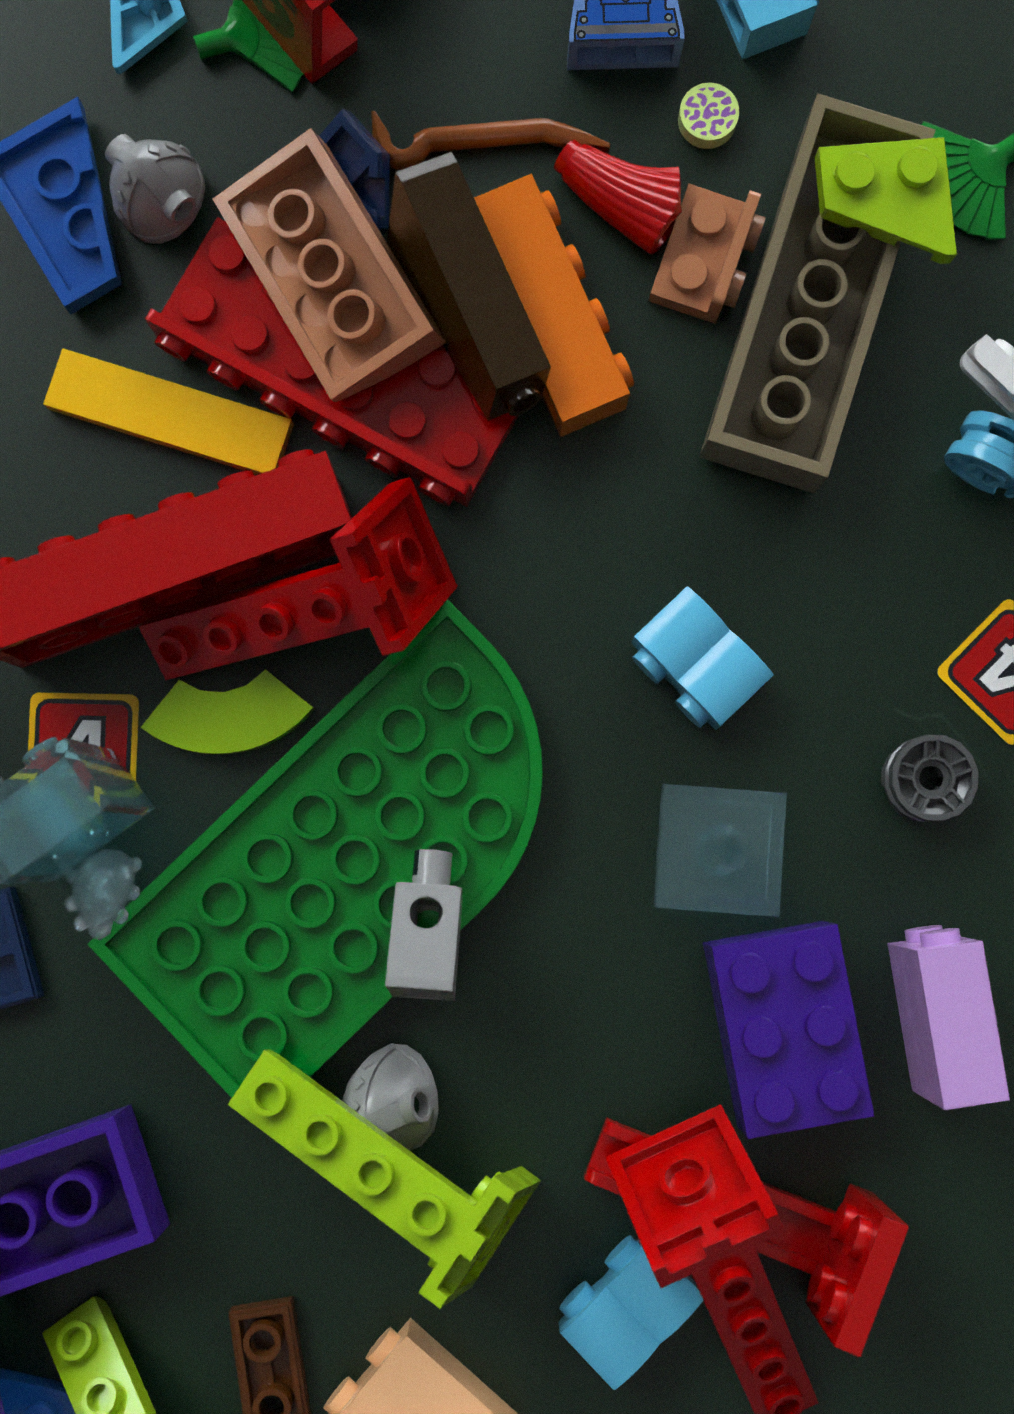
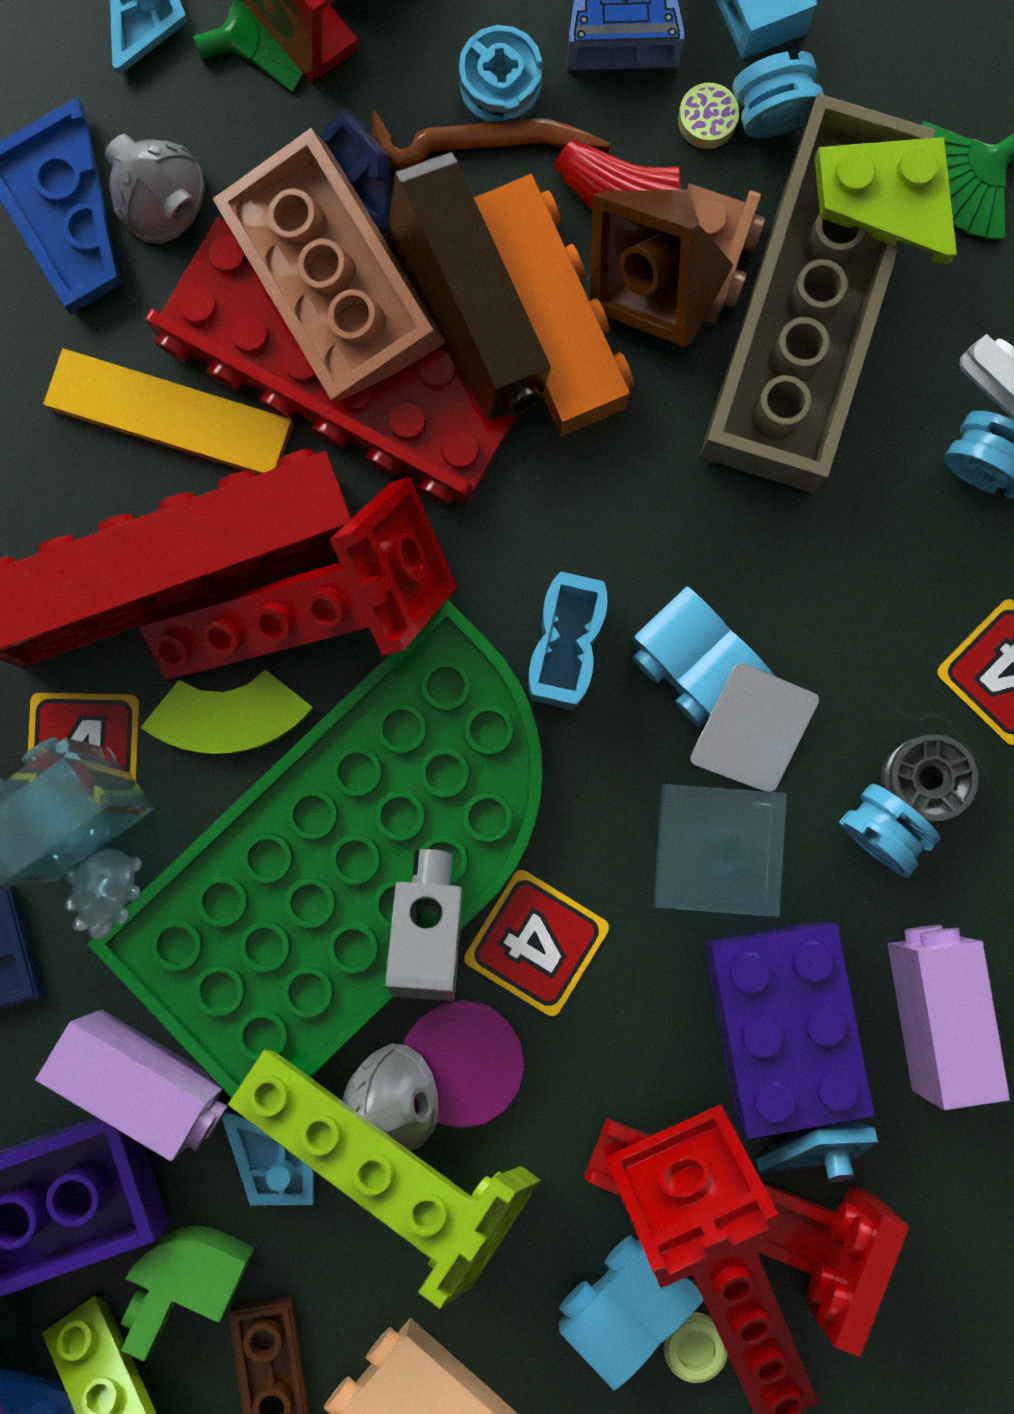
(134, 1084): none -> lavender brick
(184, 1267): none -> bright green brick
(266, 1167): none -> medium azure piece
(472, 1060): none -> magenta tile
(500, 74): none -> medium azure wheel
(536, 942): none -> sticker
(564, 655): none -> medium azure brick
(654, 262): none -> reddish brown slope
(695, 1350): none -> yellowish green tile
(754, 728): none -> white sticker
(776, 94): none -> medium azure wheel
(818, 1146): none -> medium azure piece
(889, 830): none -> medium azure wheel

